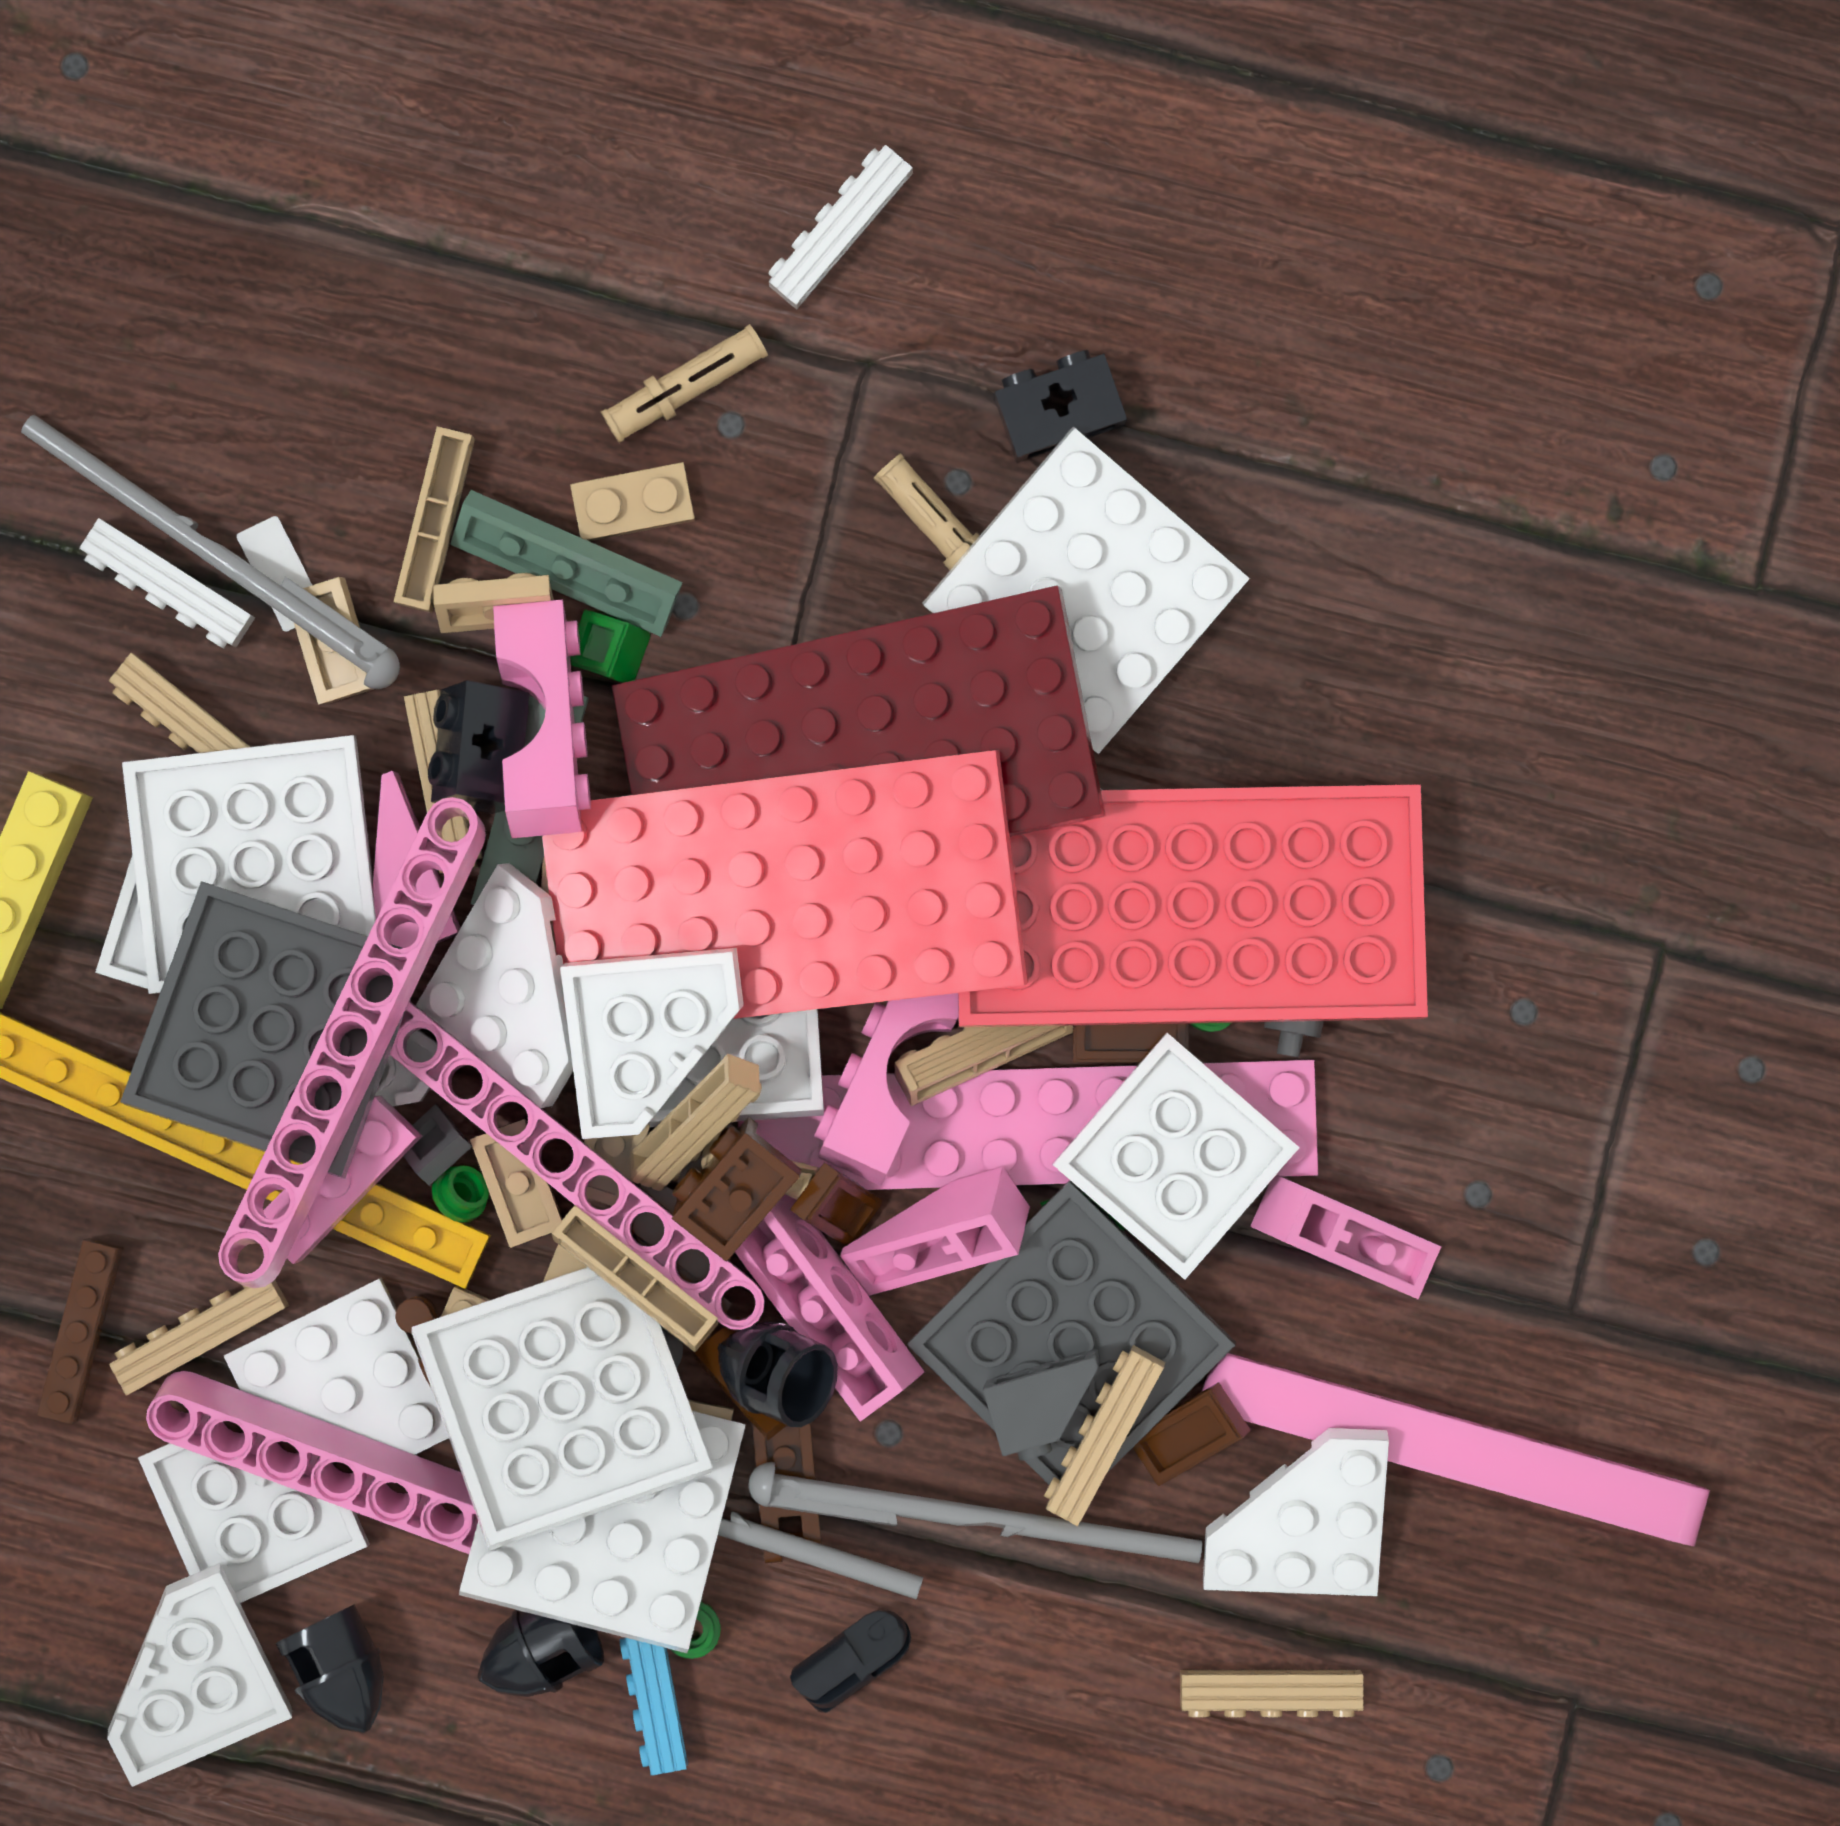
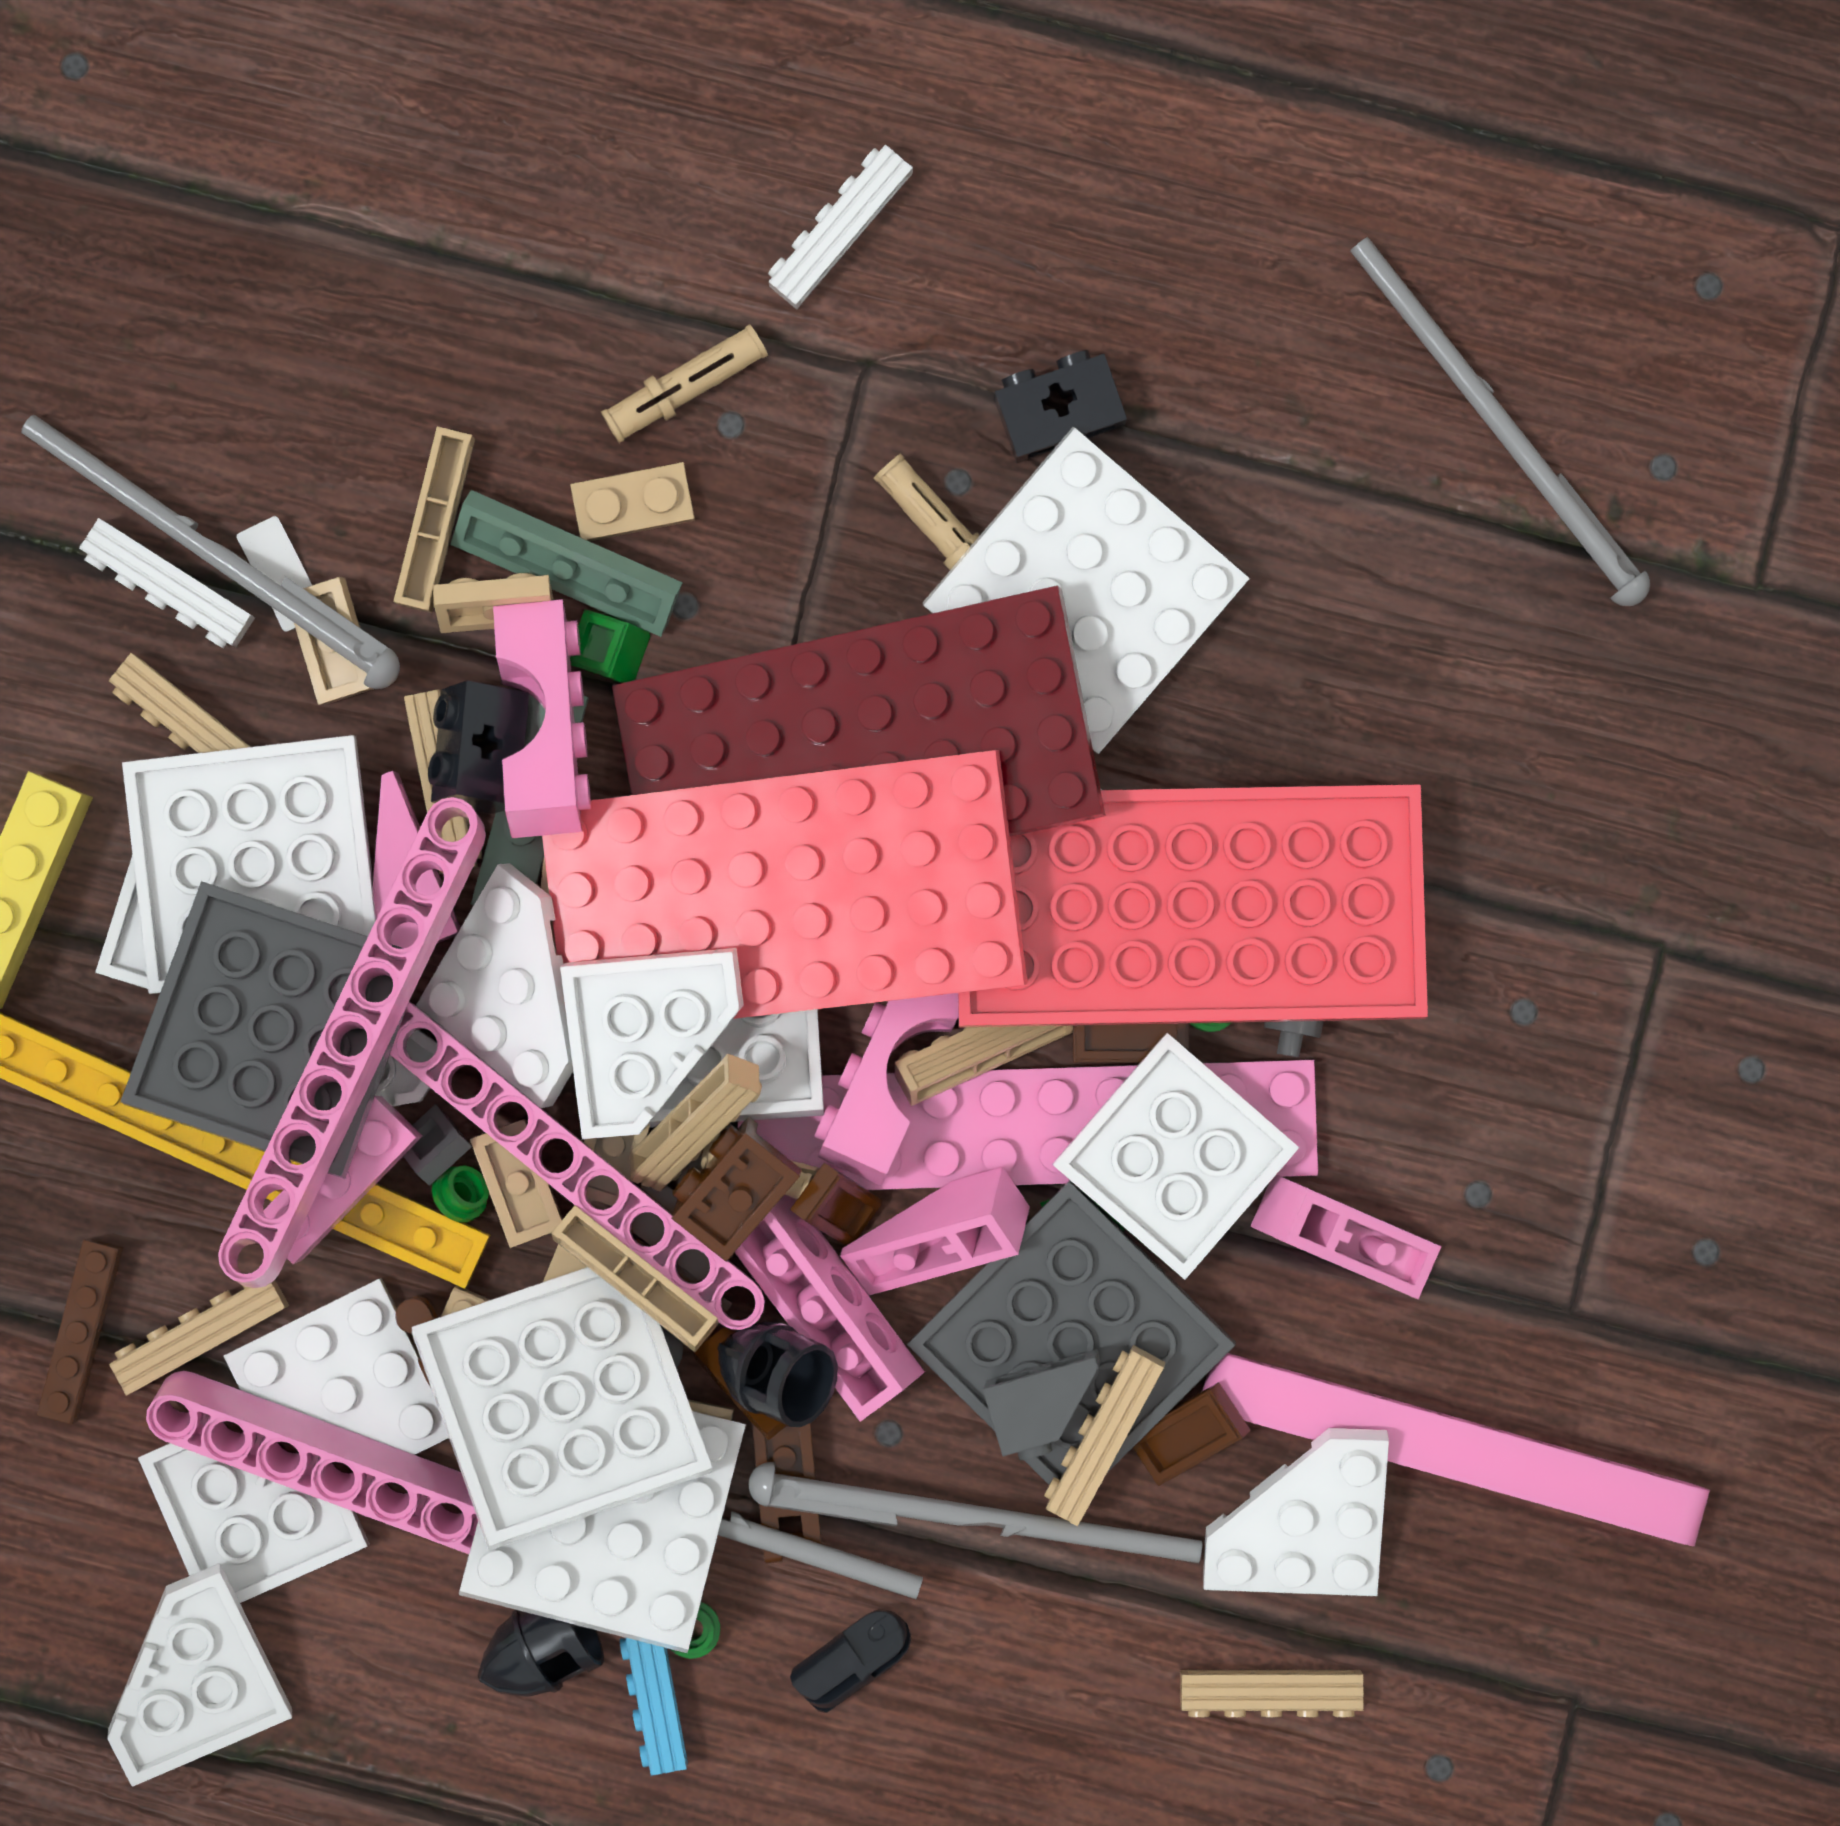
(337, 1670): black helmet -> none
(1629, 582): none -> light grey bar

